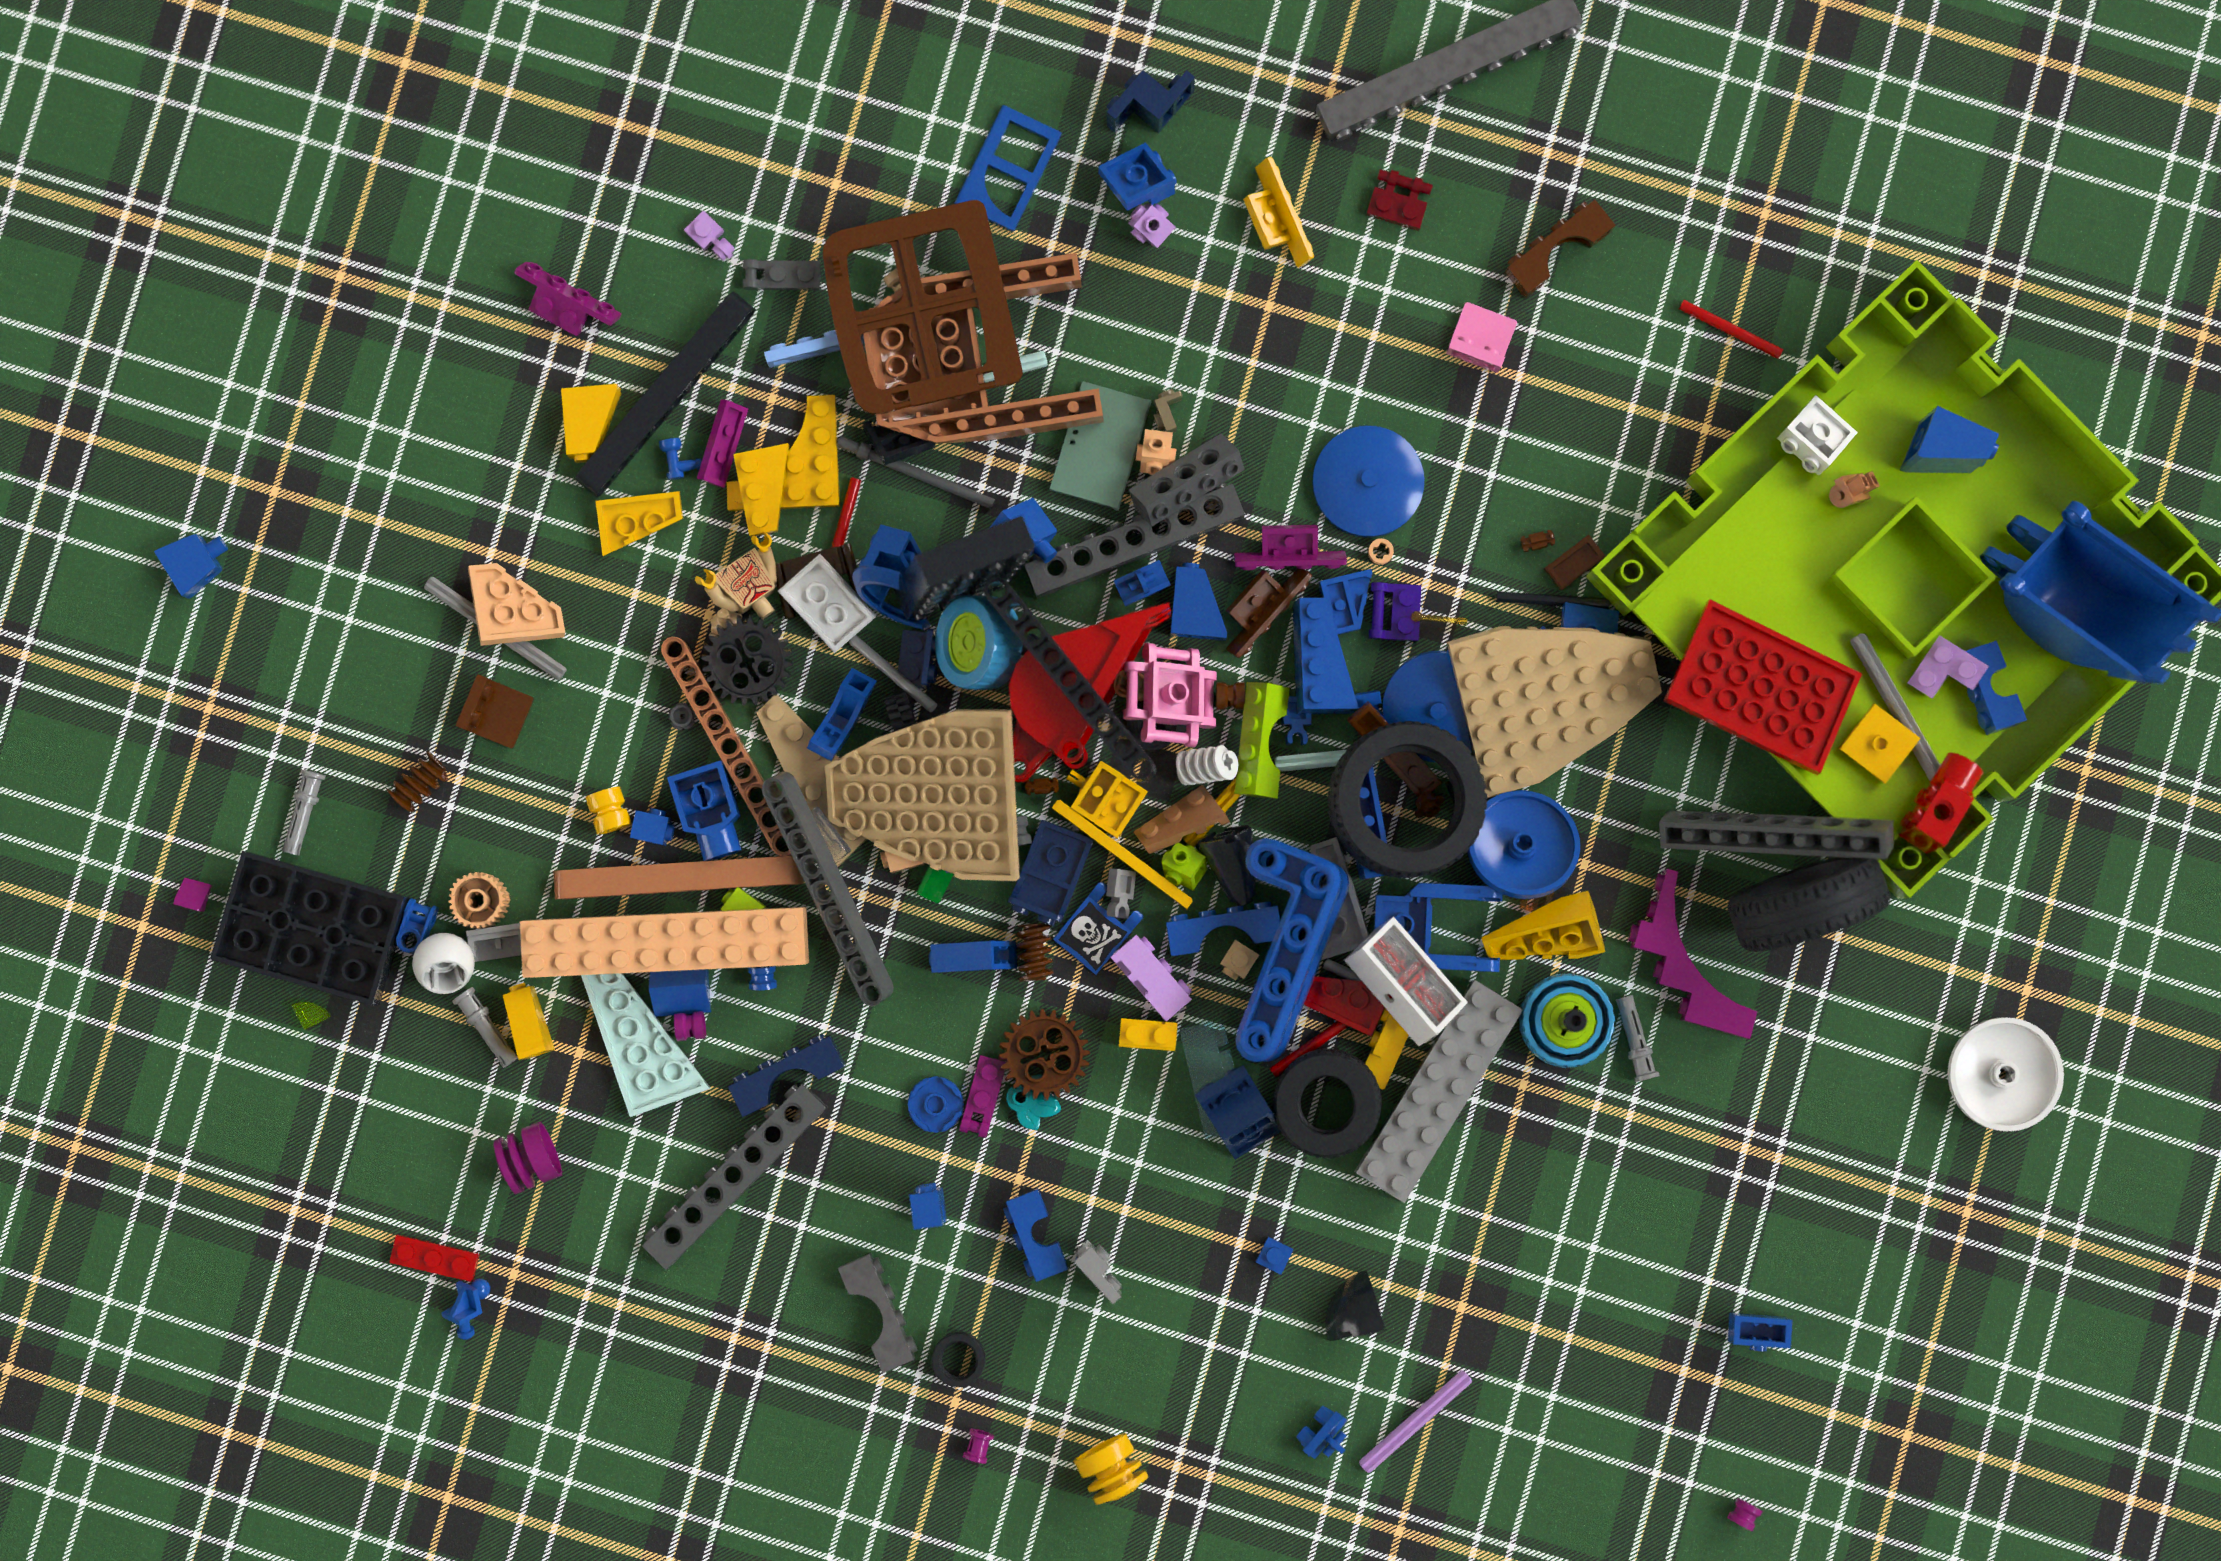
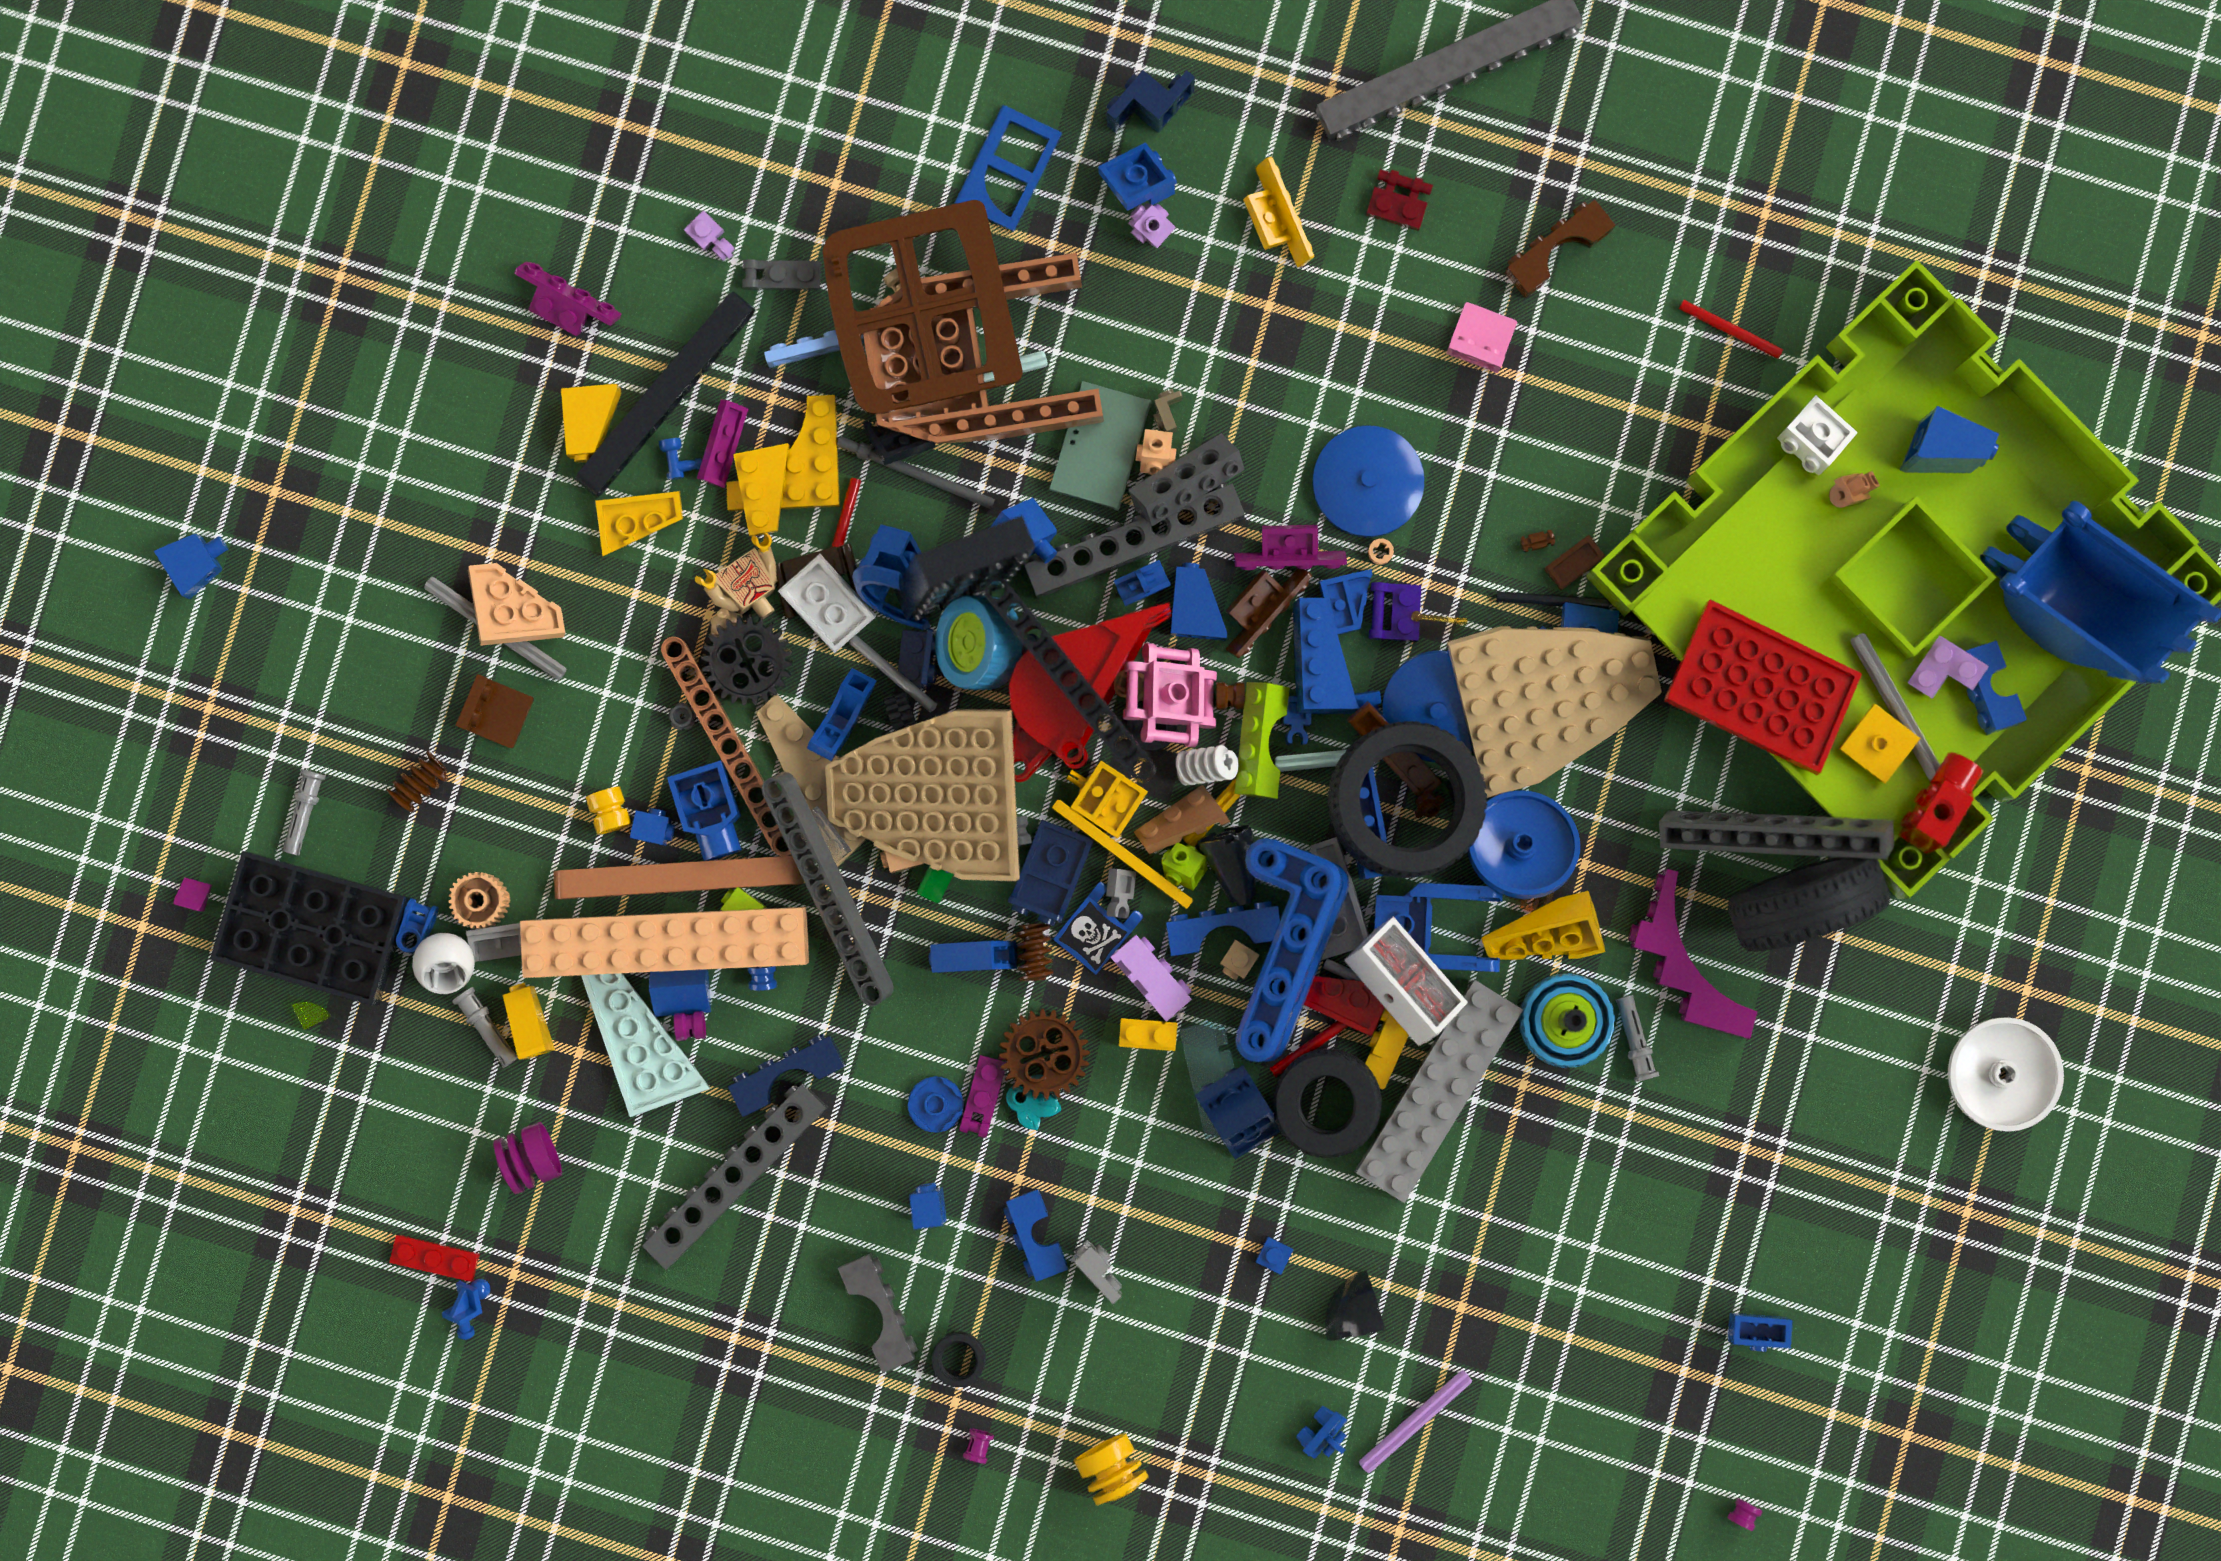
(1041, 786): reddish brown piece -> none

